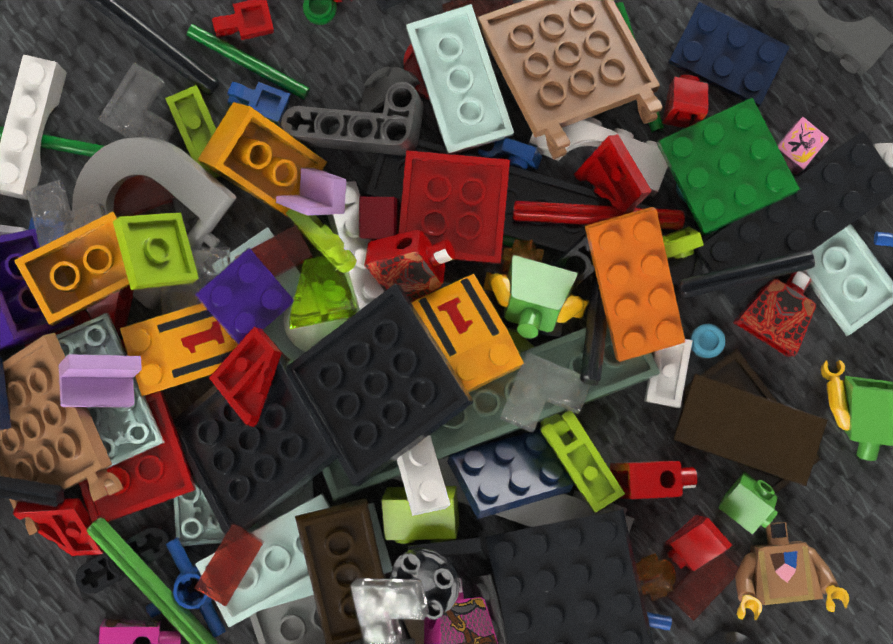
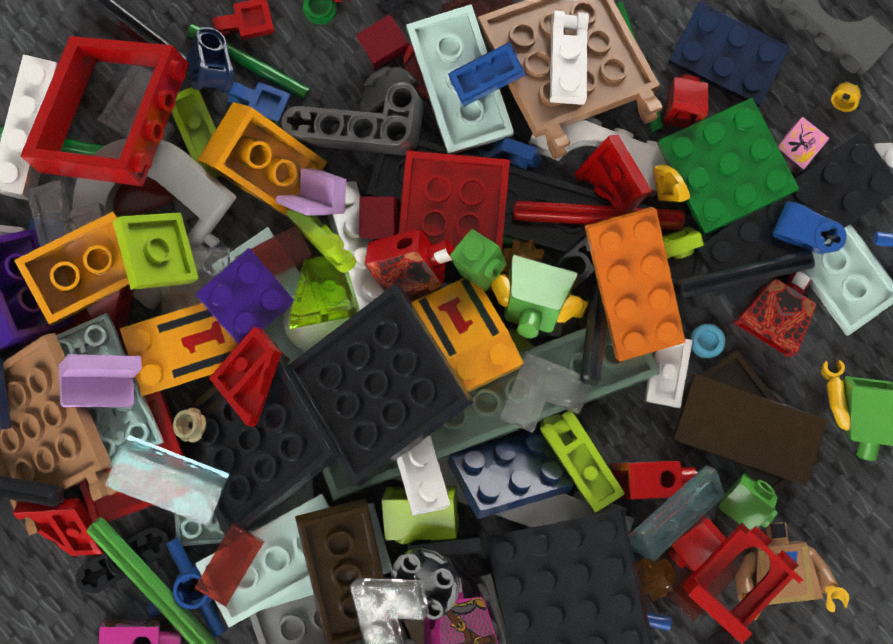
(64, 96): none -> red window
(167, 479): none -> clear light blue panel
(183, 422): none -> tan plate
(210, 61): none -> dark blue piece
(383, 42): none -> dark red panel
(478, 259): none -> bright green brick
(486, 74): none -> blue plate
(568, 58): none -> white plate
(669, 184): none -> yellow tile
(677, 514): none -> clear light blue panel
(778, 576): none -> red panel
(804, 227): none -> blue piece
(847, 105): none -> yellow hinge

